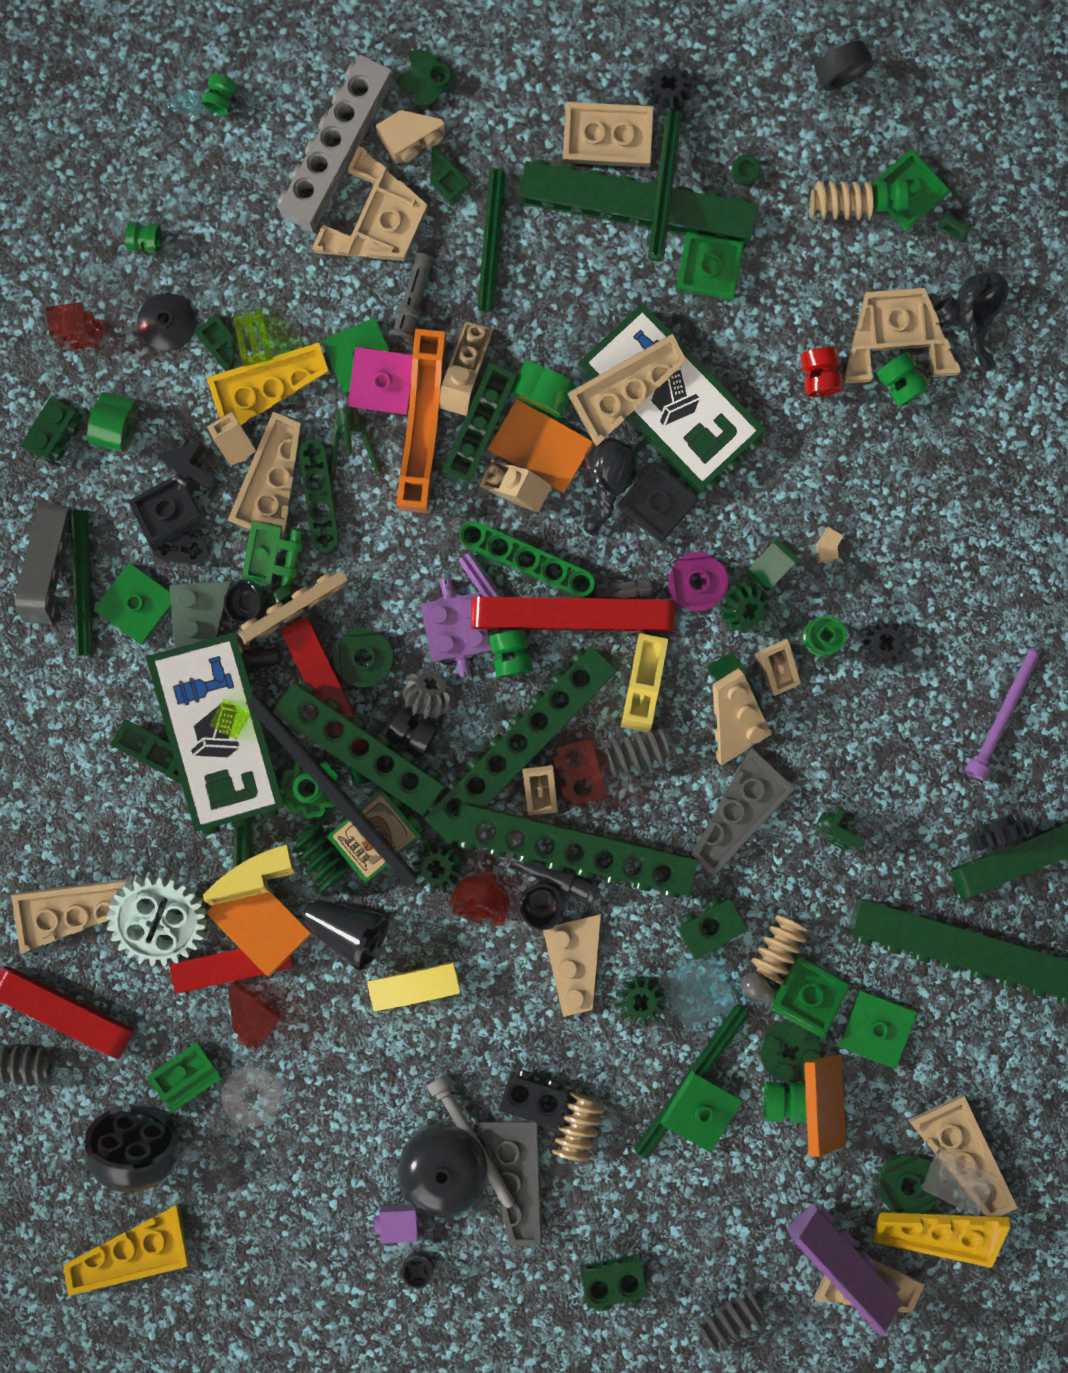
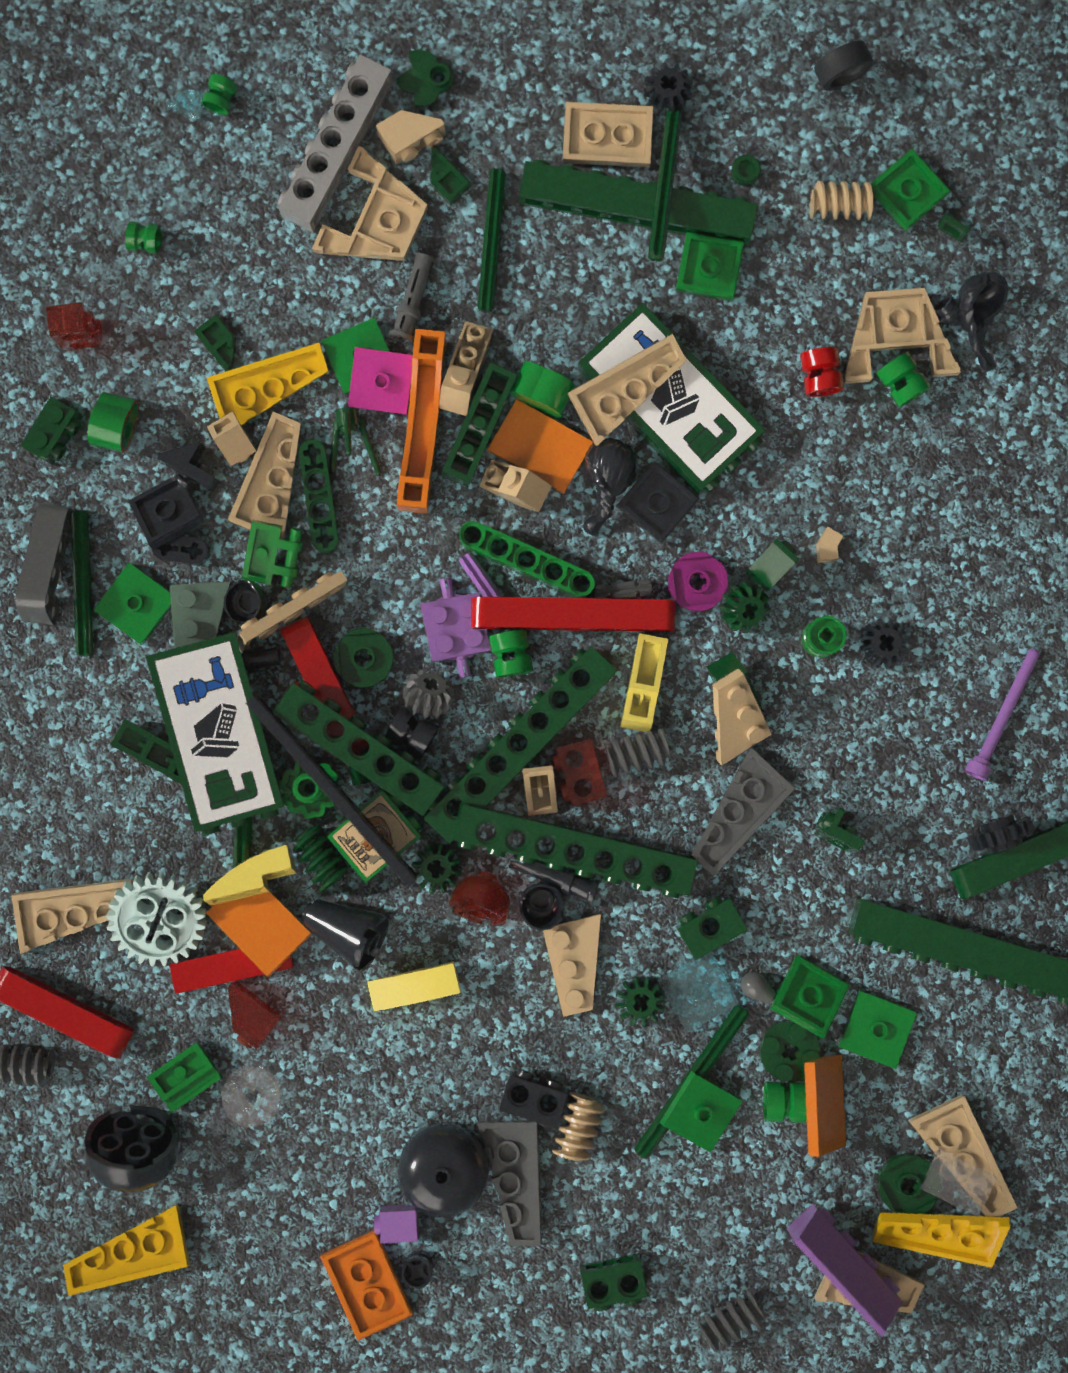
(173, 333): black dish -> none
(230, 719): clear neon green tile -> none
(249, 320): clear neon green tile -> none
(281, 595): dark green tile -> none
(367, 1285): none -> orange tile
(442, 1090): light grey piece -> none
(778, 667): tan slope -> none
(779, 948): tan piece -> none
(890, 195): green wheel -> none

